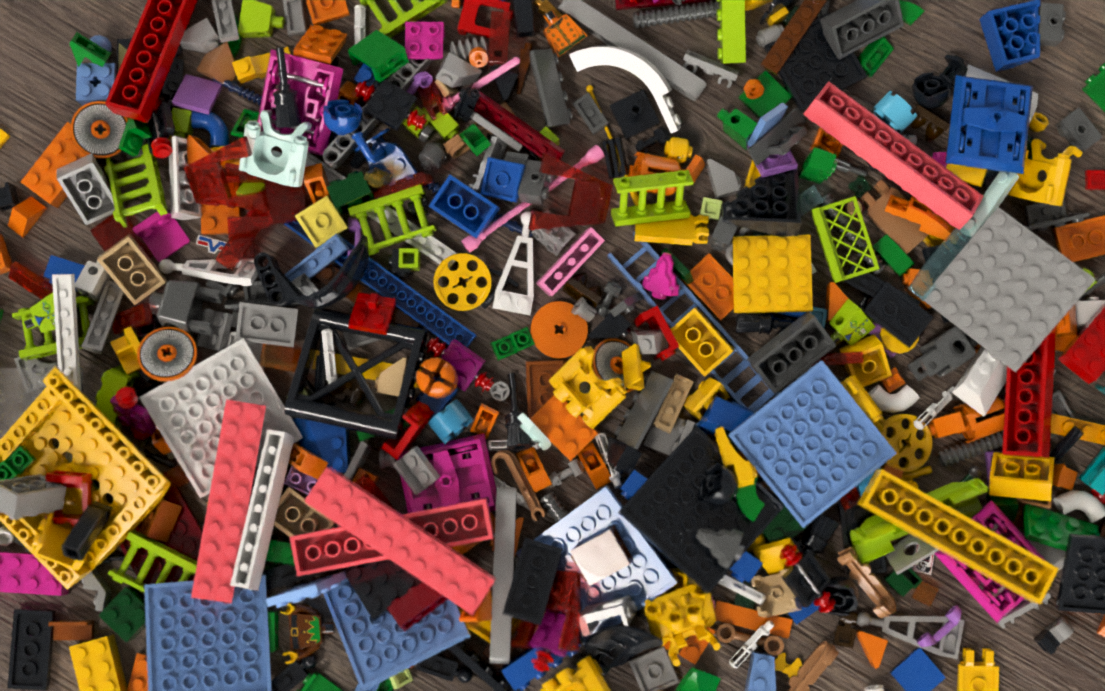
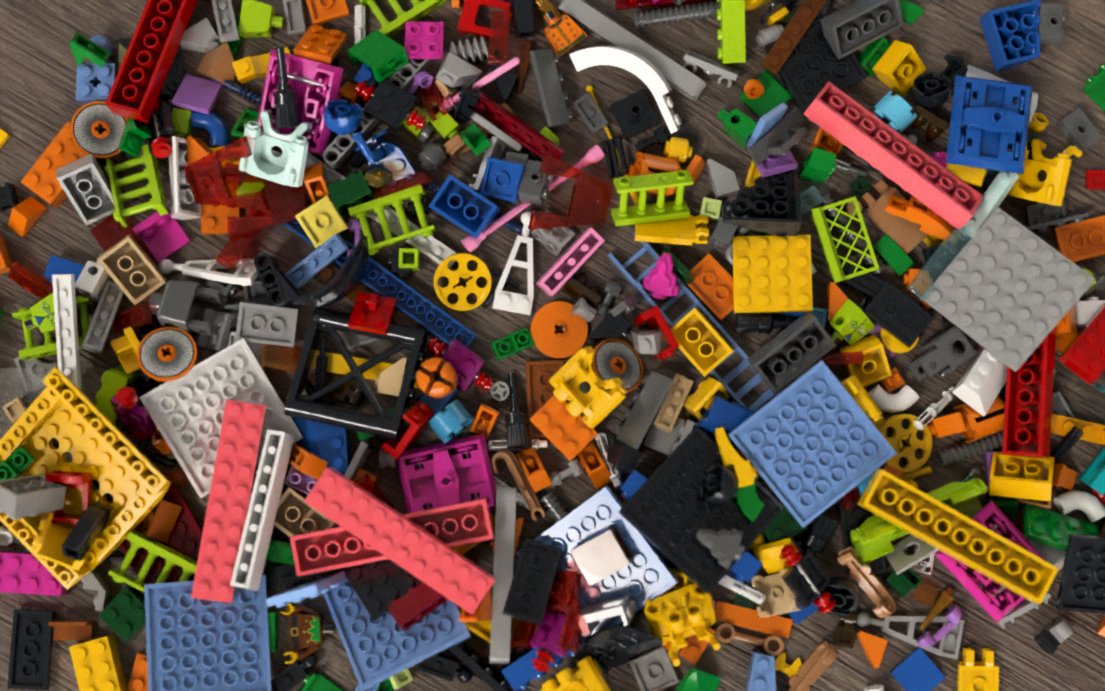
(15, 409): none -> tan tile
(212, 244): sticker -> none
(305, 285): sticker -> none
(329, 355): white piece -> none
(416, 470): light grey bracket -> none
(478, 57): orange tile -> none
(534, 432): light aqua hinge -> none
(633, 368): yellow panel -> none
(751, 643): white piece -> none
(899, 67): none -> yellow slope
(942, 600): none -> pearl gold piece

